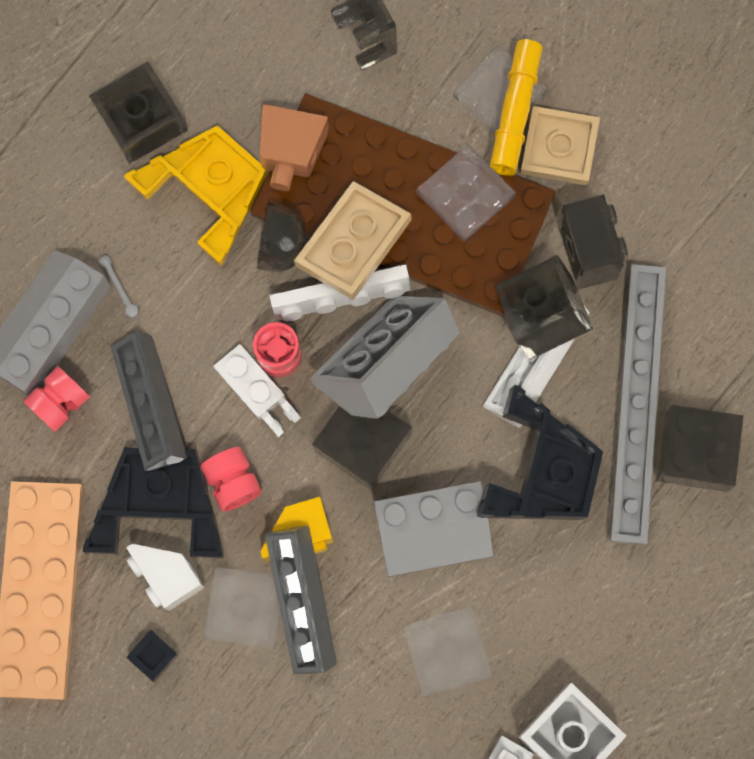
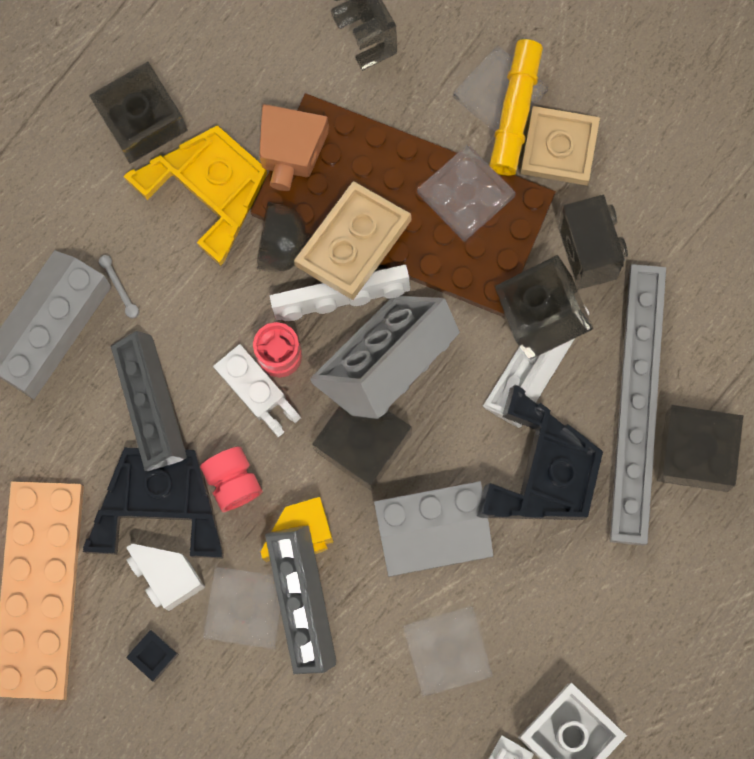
(56, 399): coral wheel -> none

